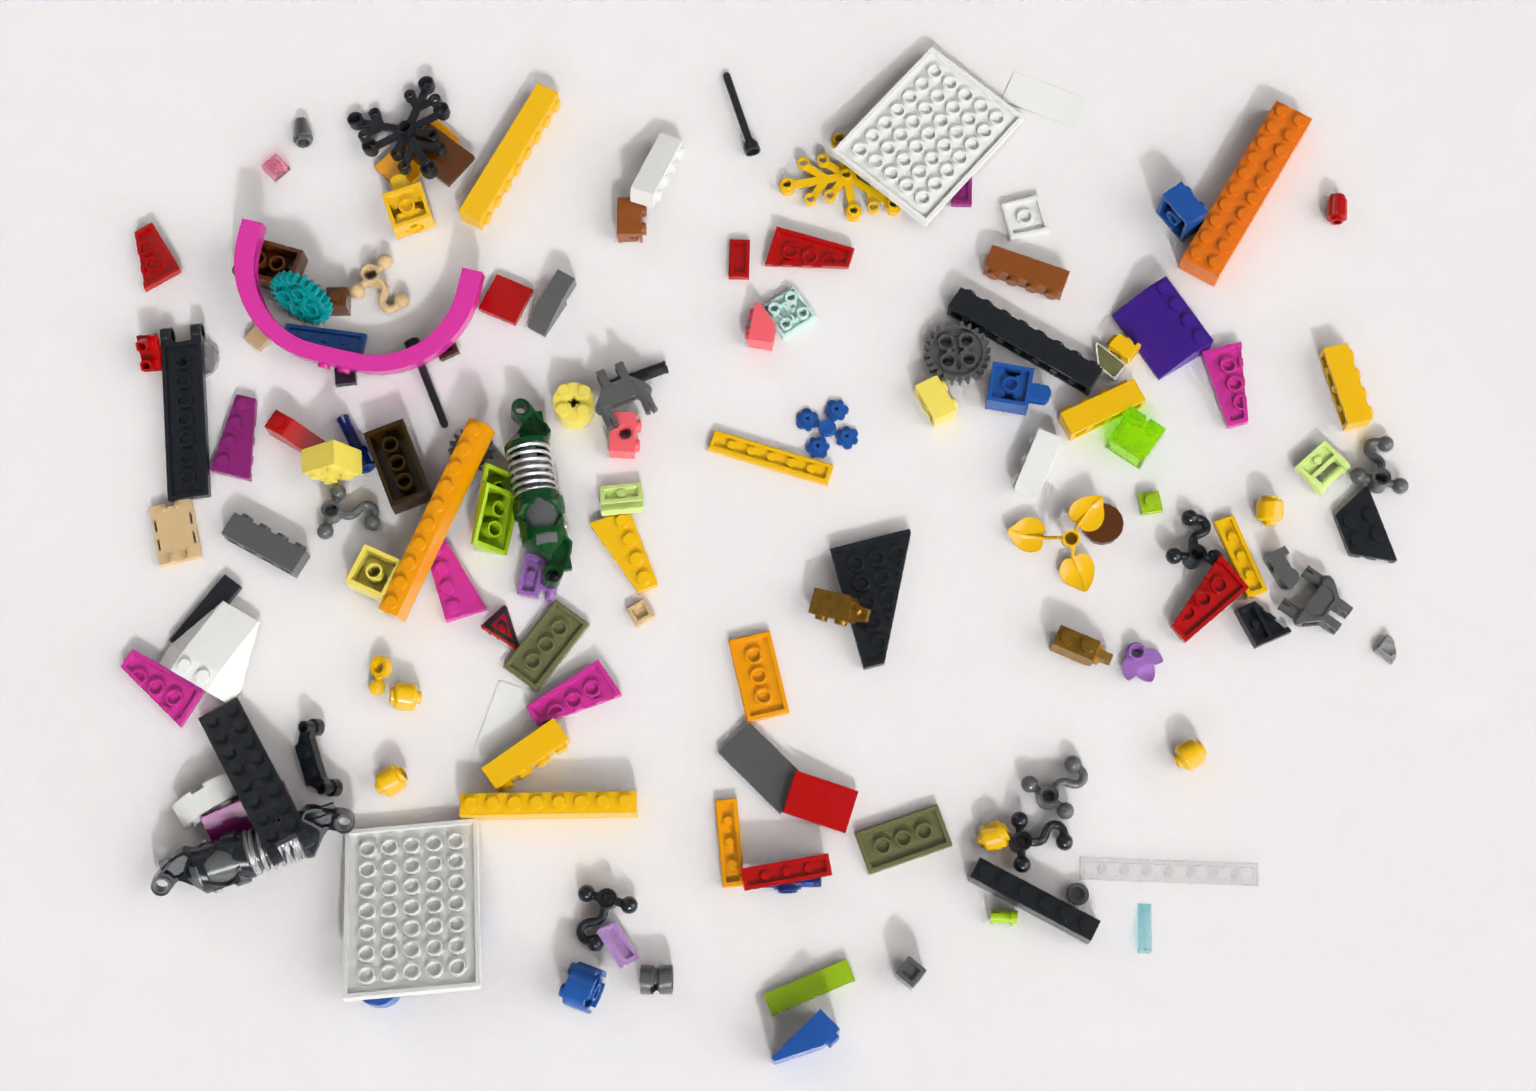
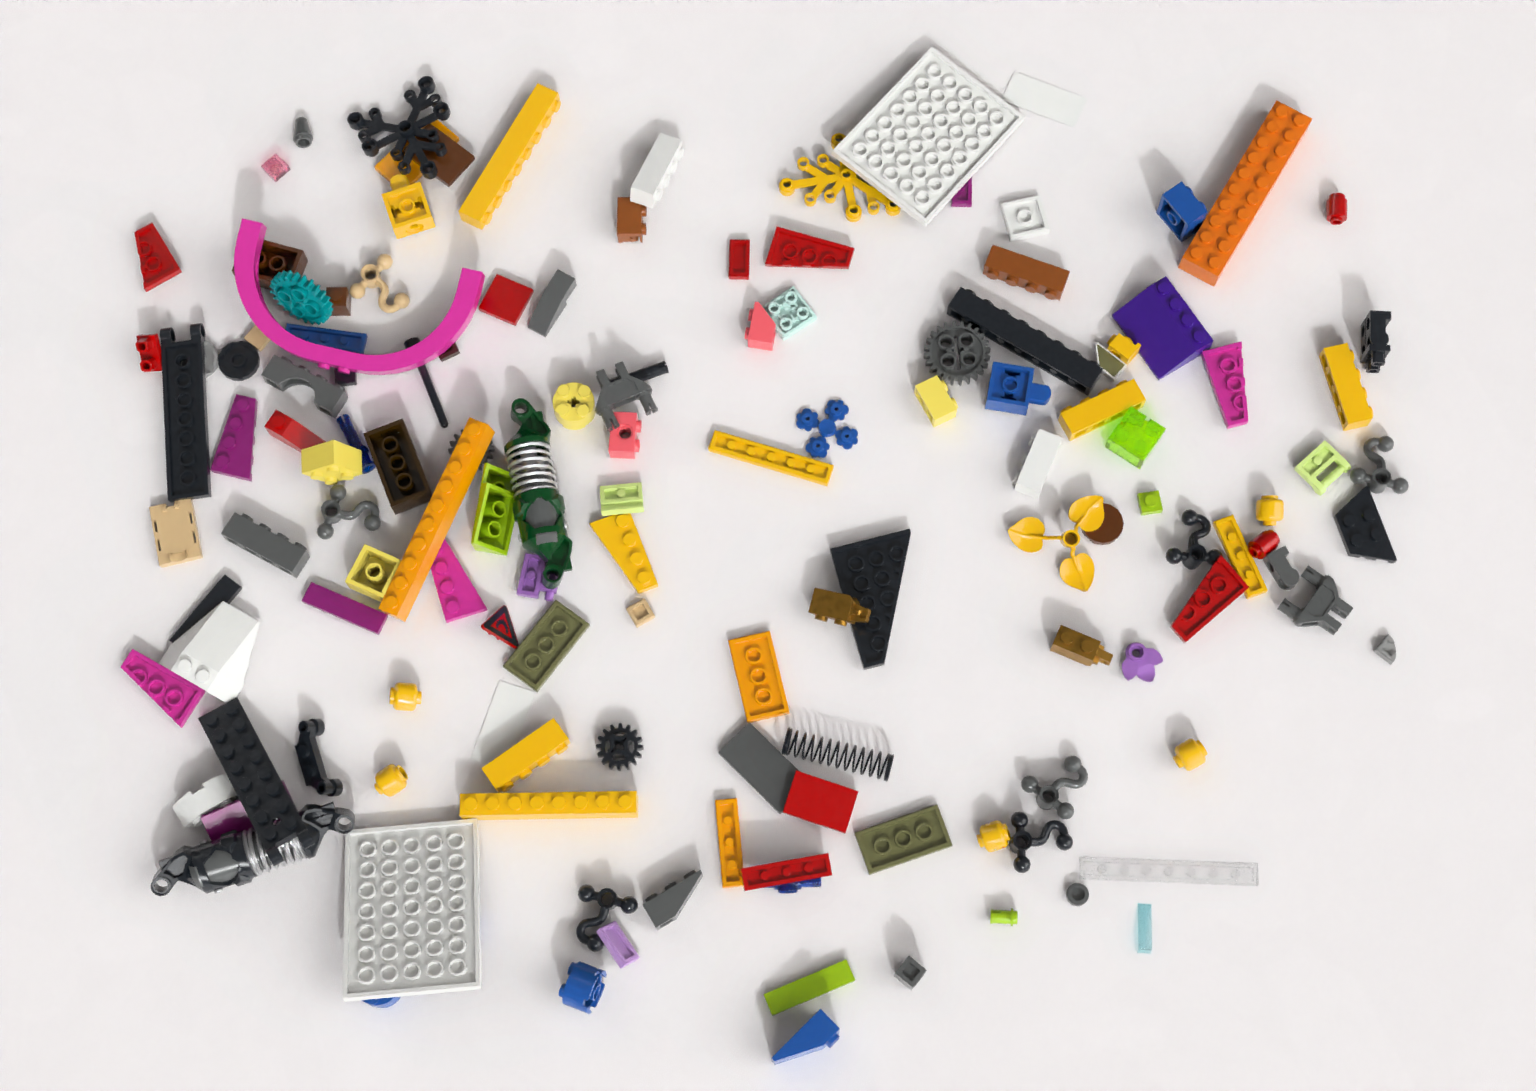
(238, 361): none -> black tile
(283, 374): none -> dark grey arch
(344, 608): none -> magenta tile
(380, 668): yellow plate -> none
(580, 692): dark pink wing -> none
(625, 740): none -> black gear
(656, 979): dark grey wheel -> none
(669, 904): none -> dark grey slope
(750, 146): black piece -> none
(889, 758): none -> black piece
(1034, 901): black brick -> none
(1259, 624): black wing -> none
(1263, 544): none -> red brick
(1375, 340): none -> black hips

